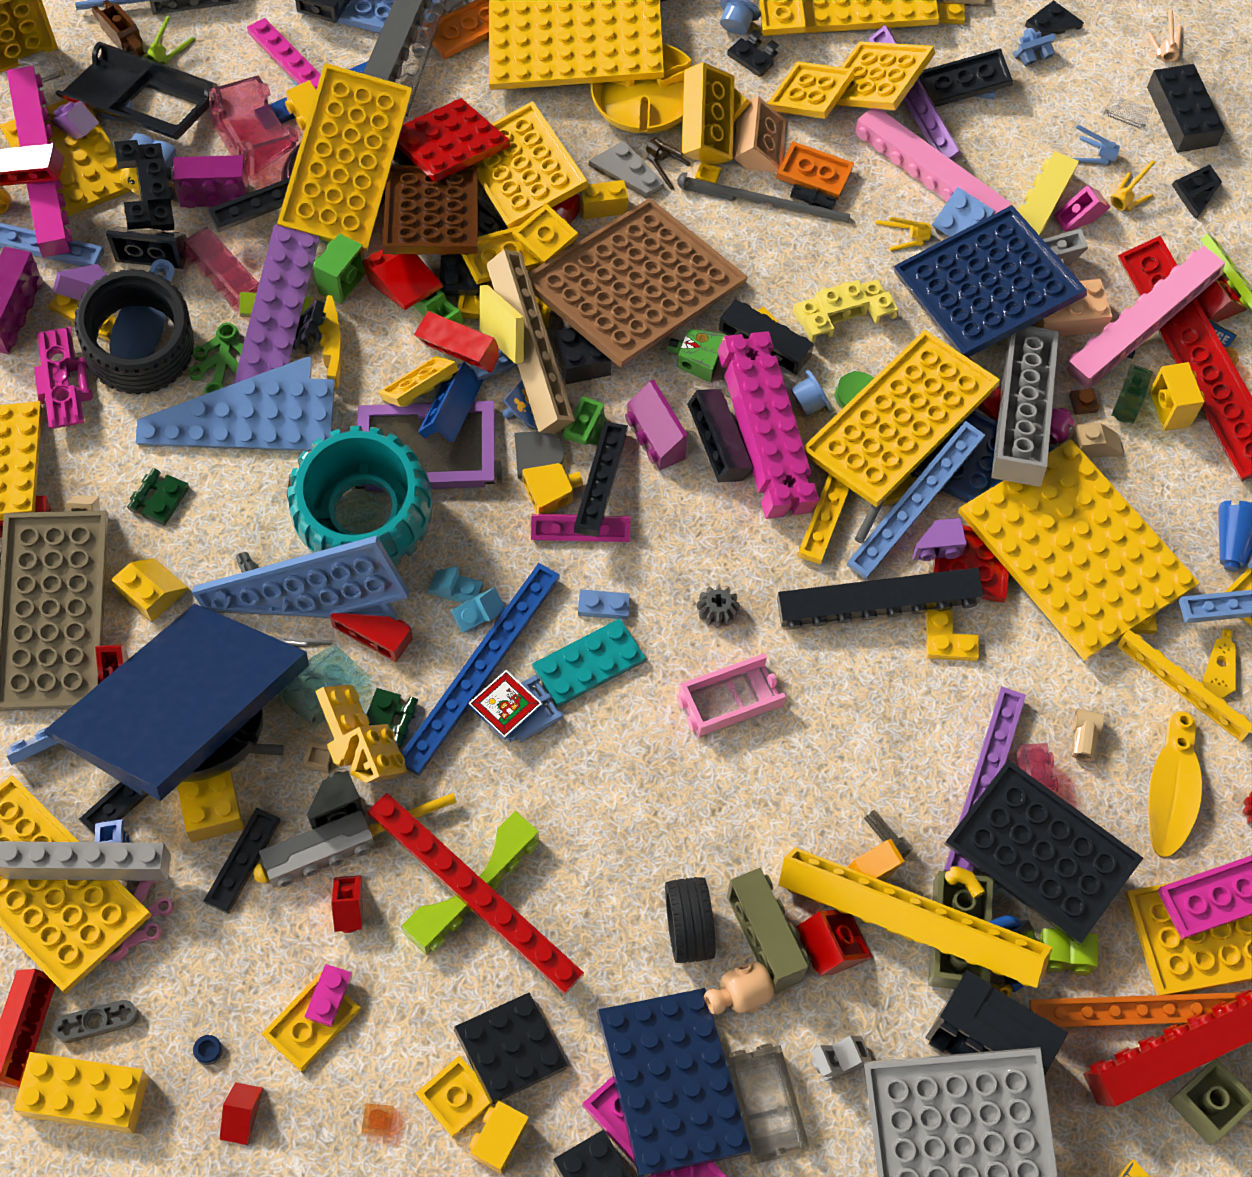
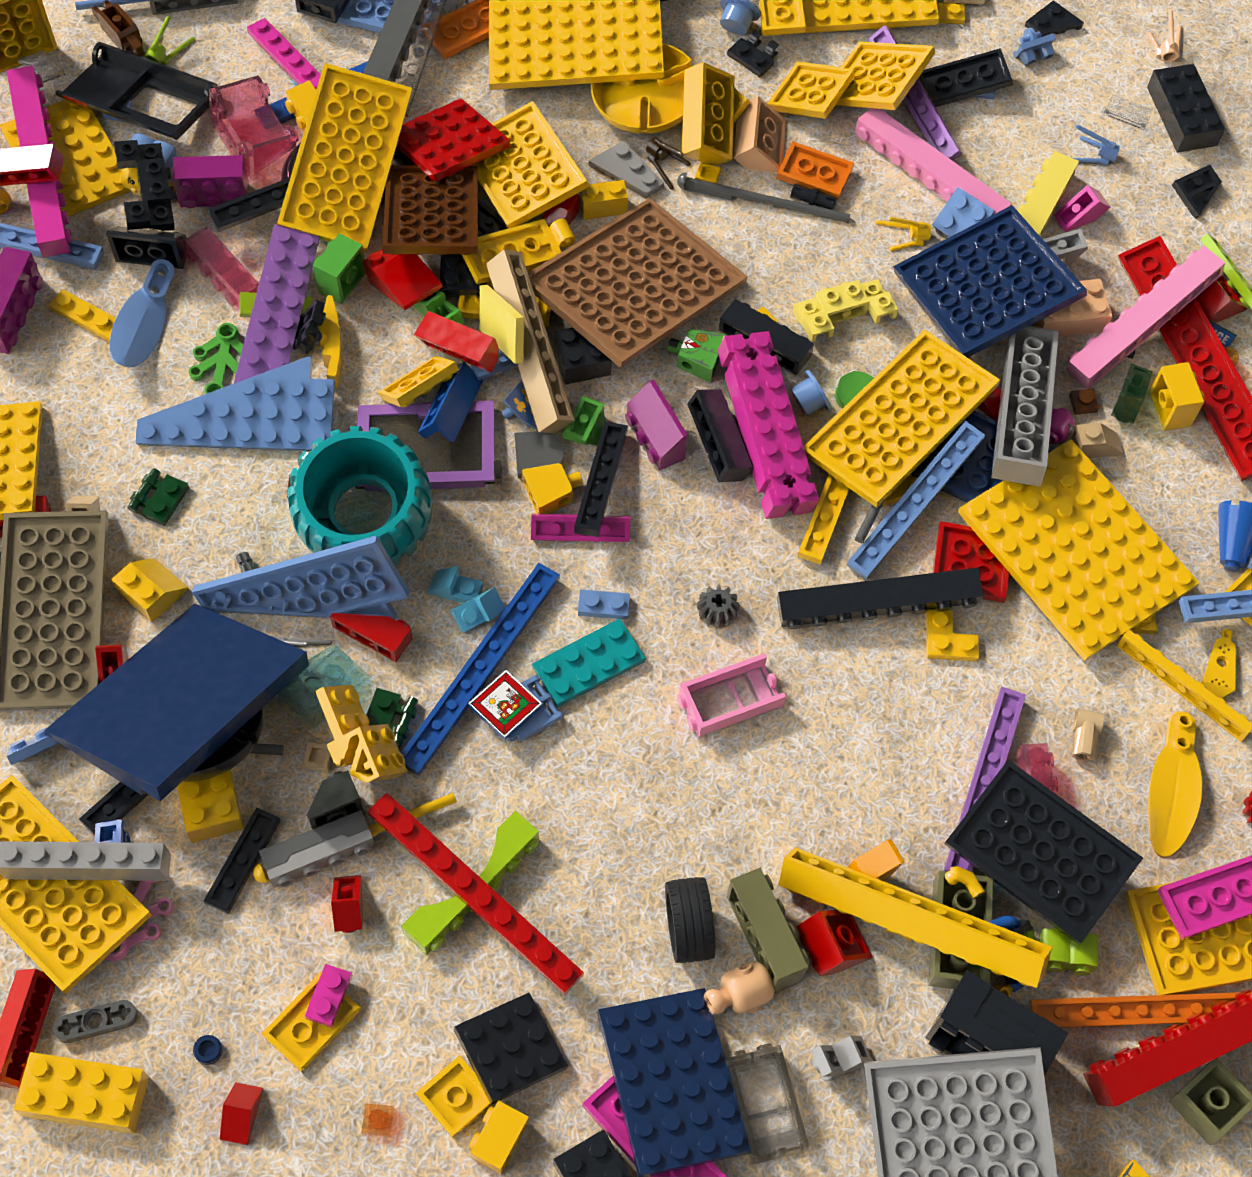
(52, 380): dark pink piece -> none
(74, 119): medium lavender slope -> none
(75, 281): medium lavender slope -> none
(134, 289): black tyre -> none
(545, 234): yellow plate -> none
(885, 832): clear smoke piece -> none
(941, 540): medium lavender slope -> none
(1124, 198): yellow plant -> none

